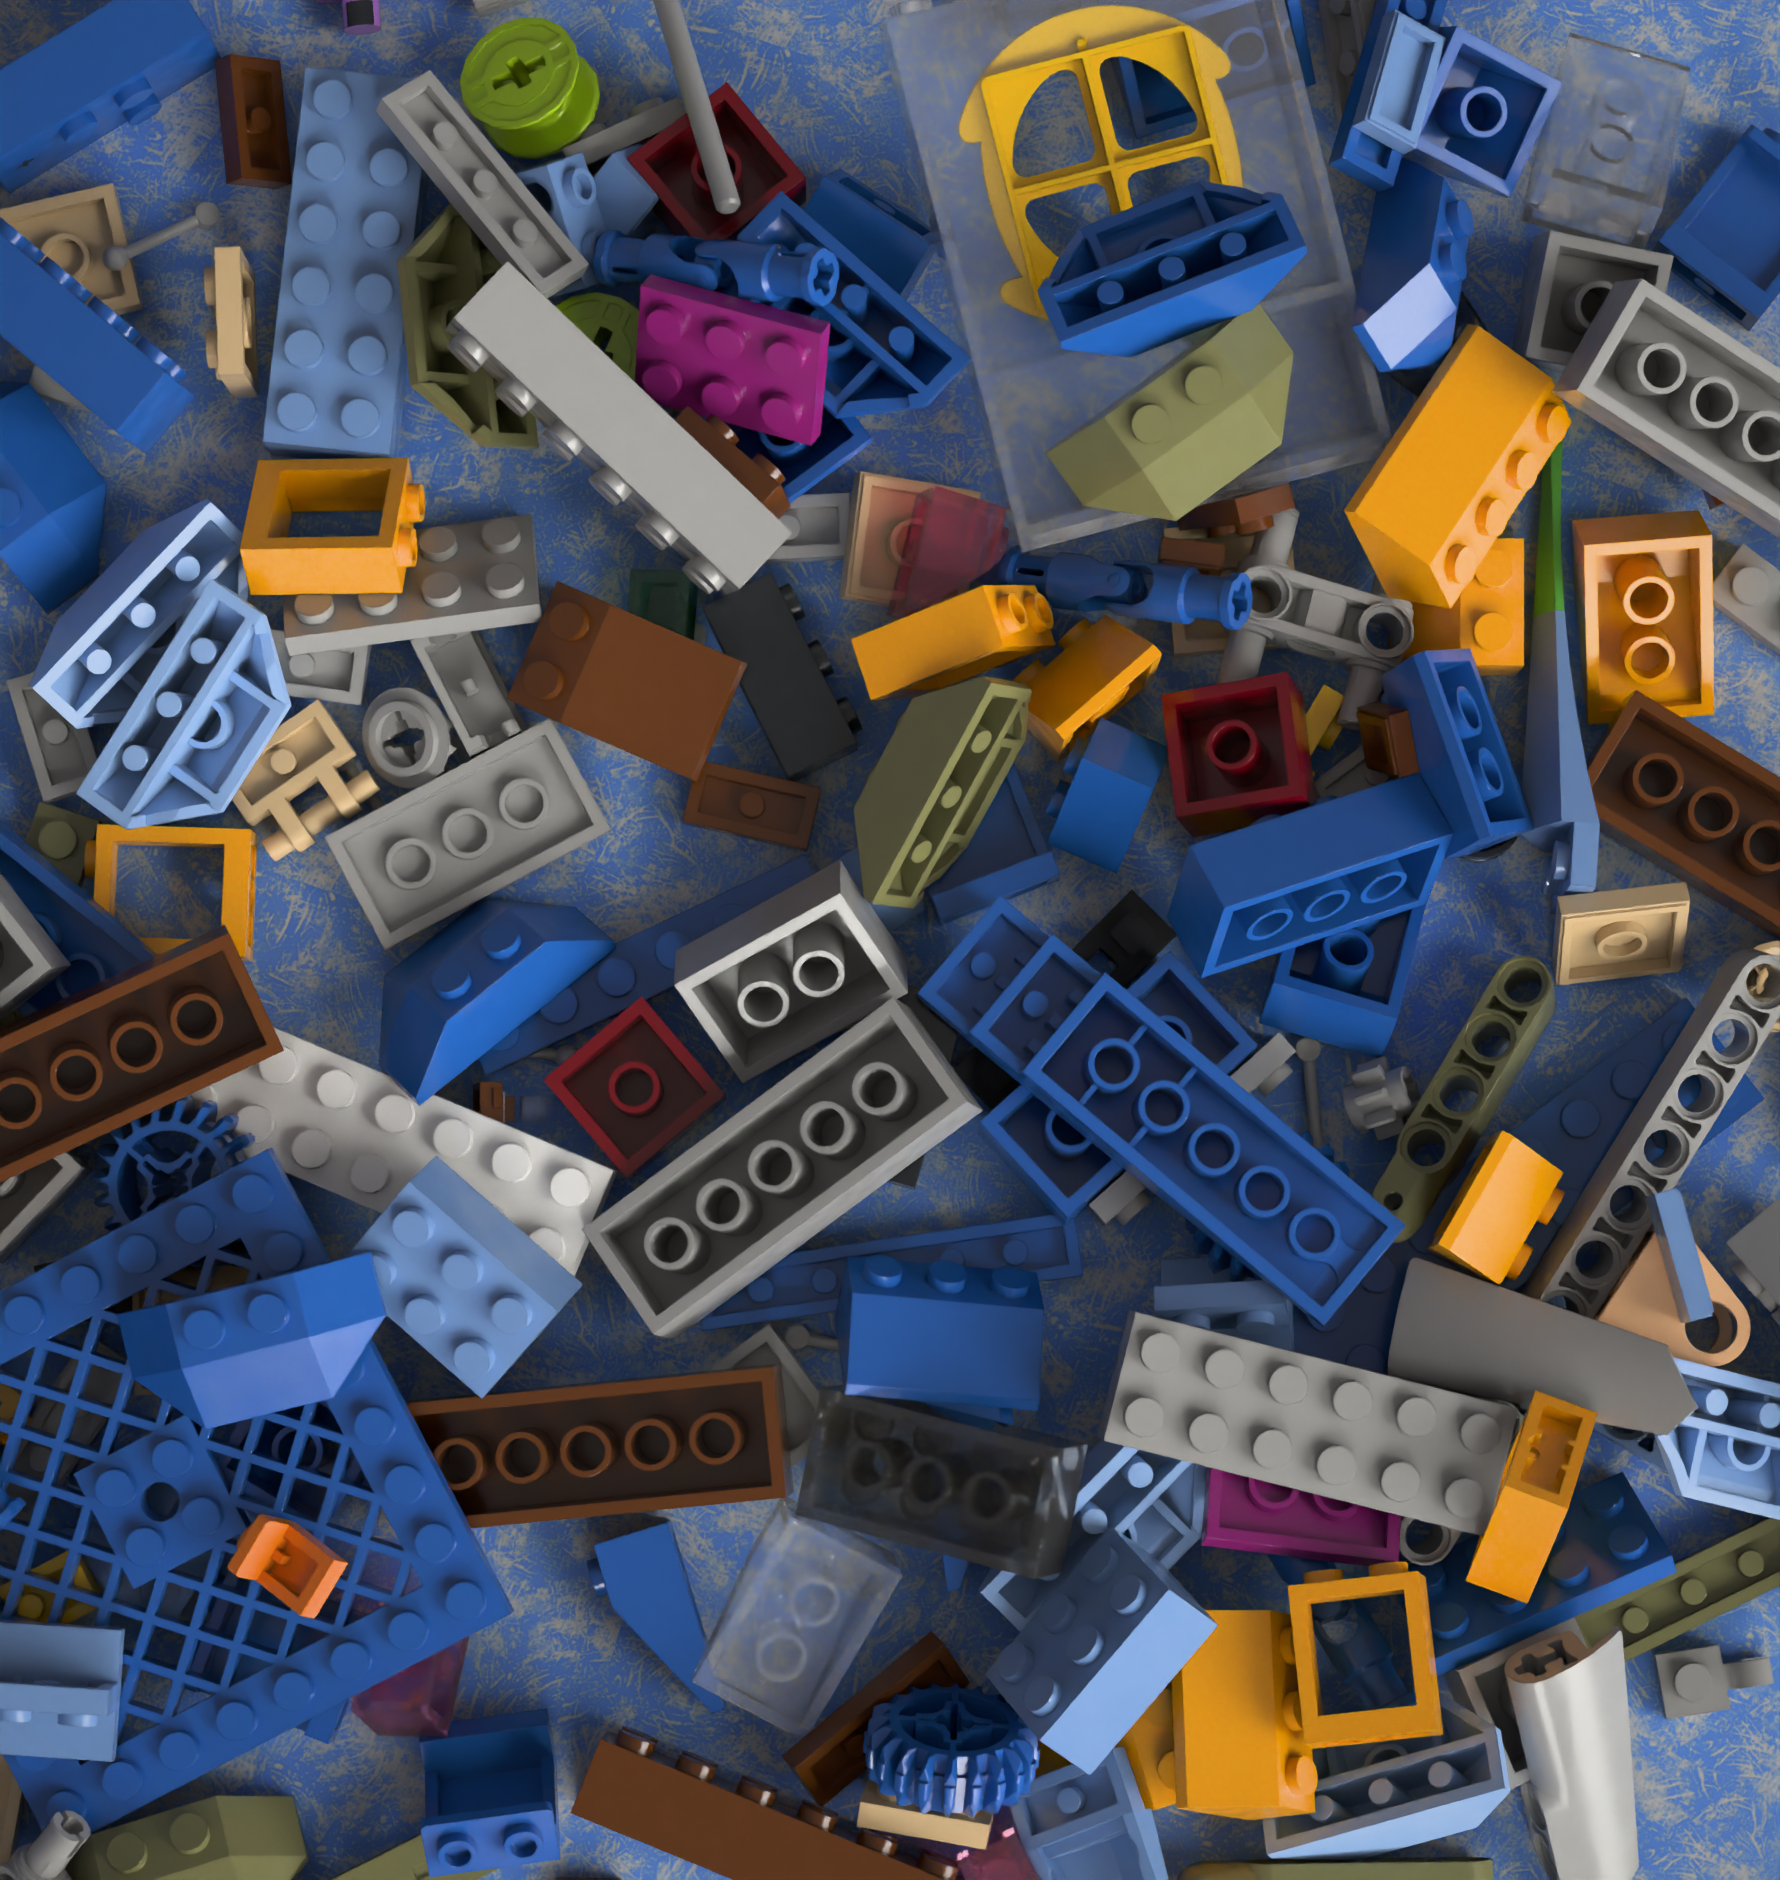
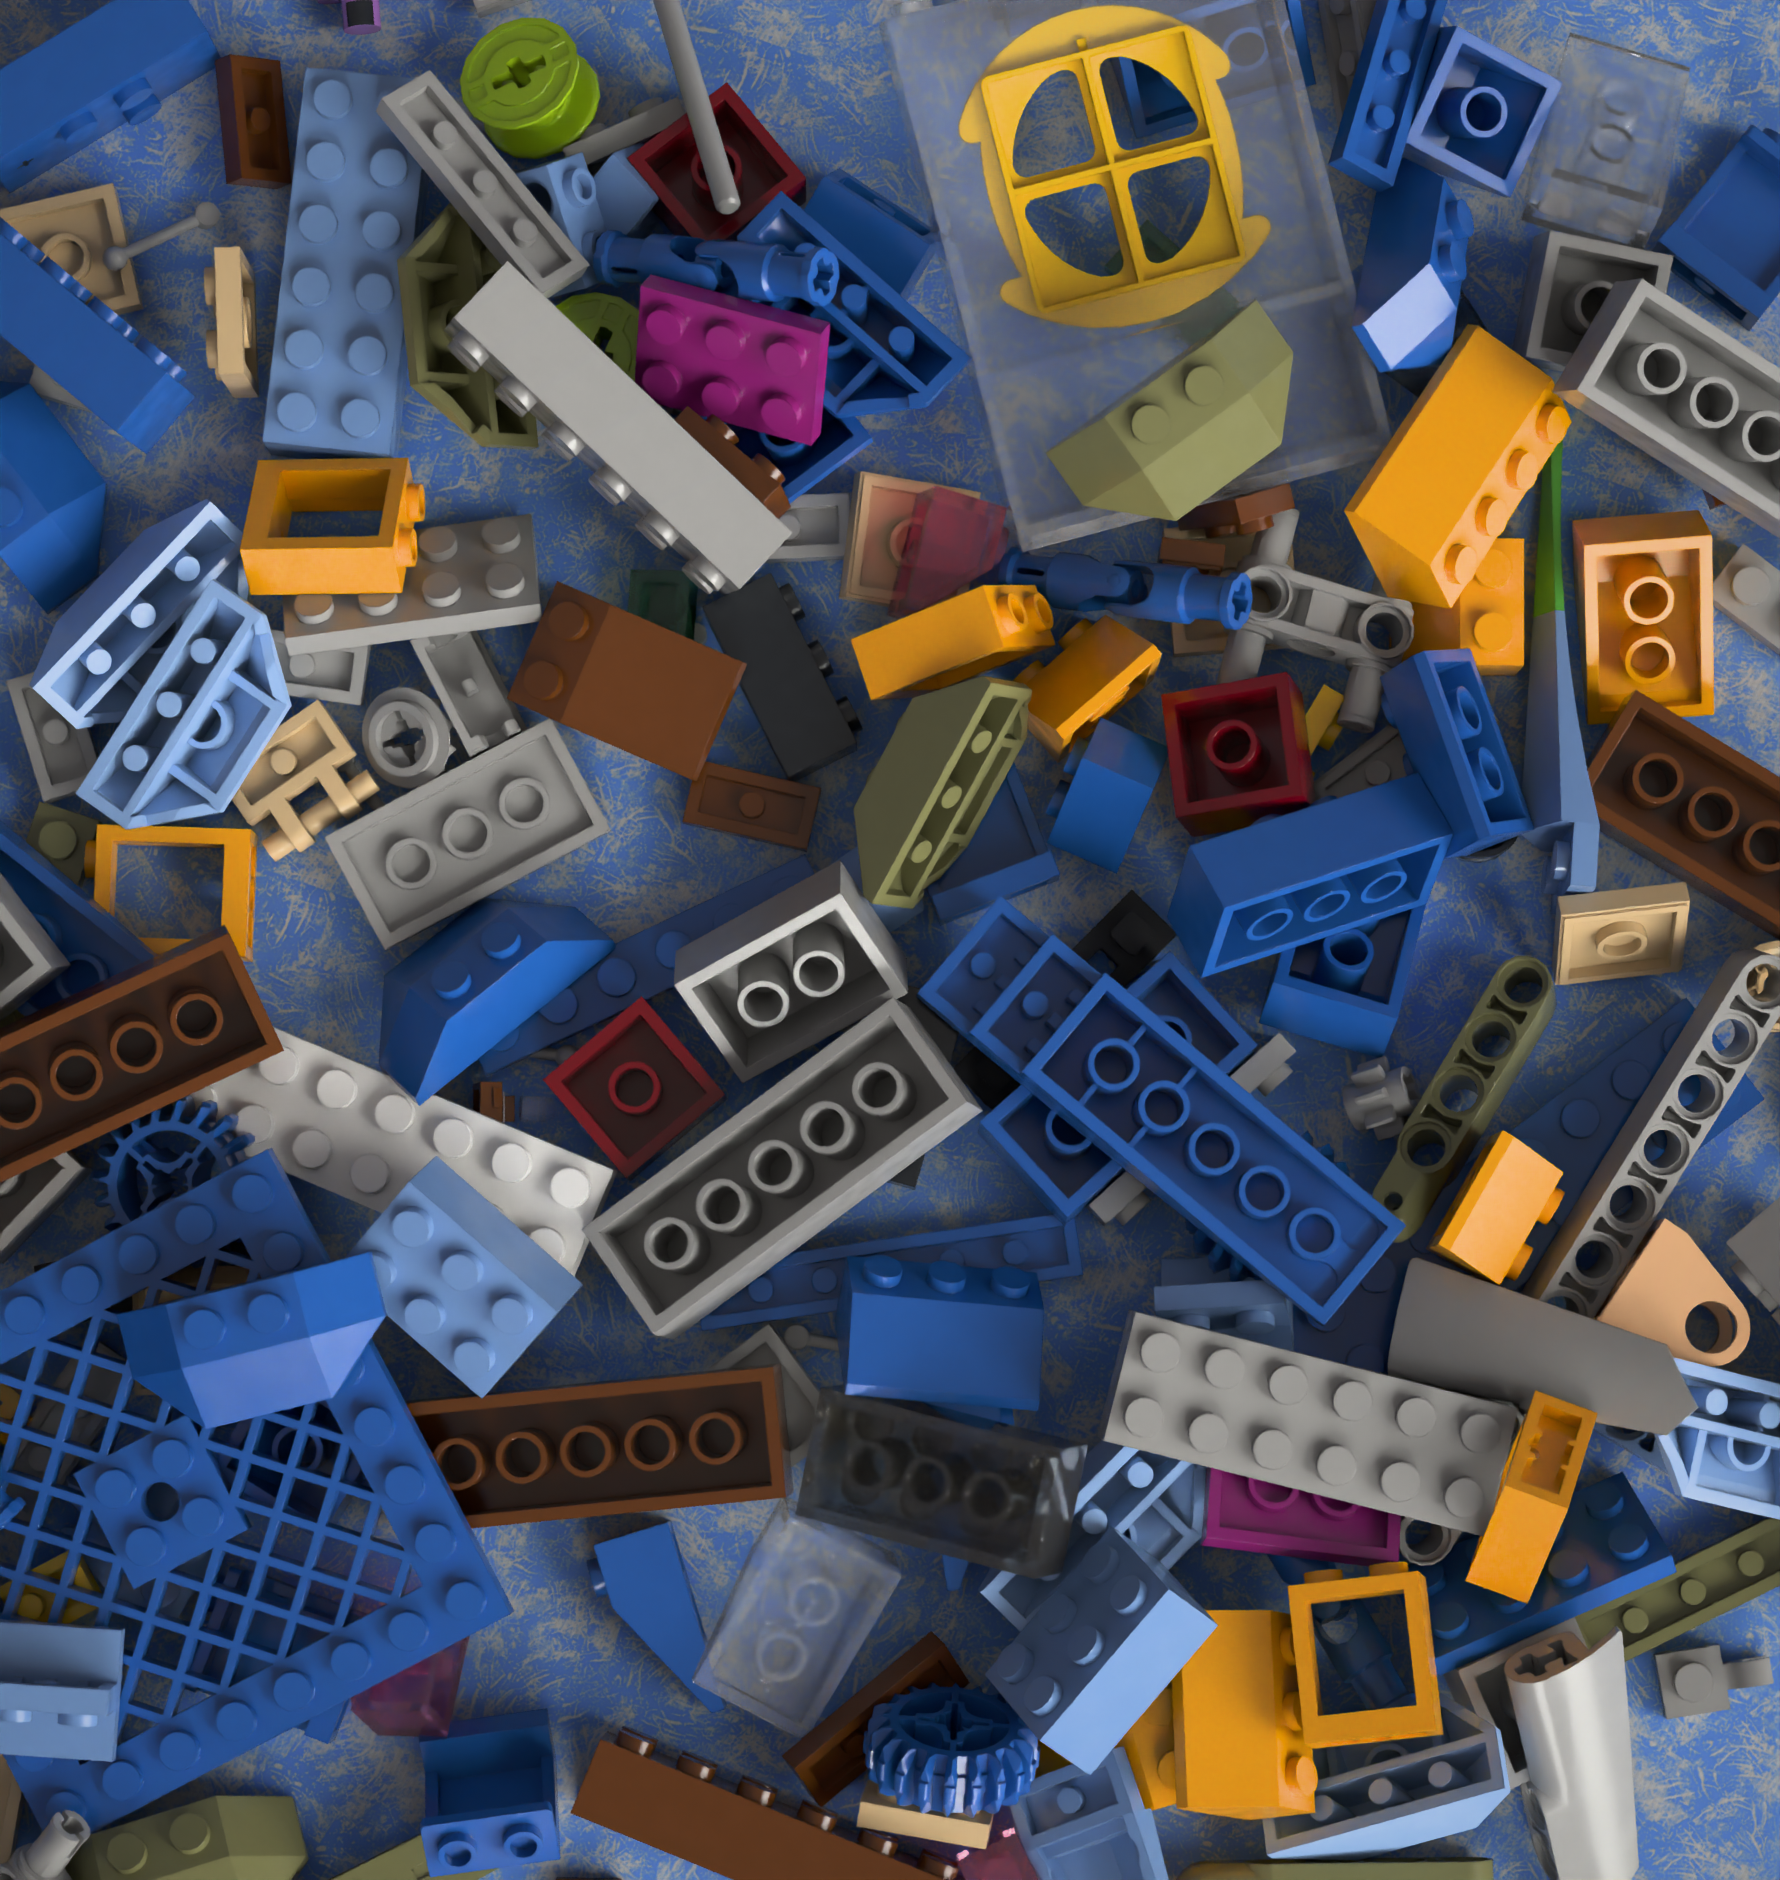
(288, 1563): orange bracket -> none
(1169, 268): blue wedge -> none
(1308, 1051): light grey hinge -> none
(1387, 739): reddish brown tile -> none
(1399, 82): medium blue tile -> none
(1680, 1255): medium blue tile -> none

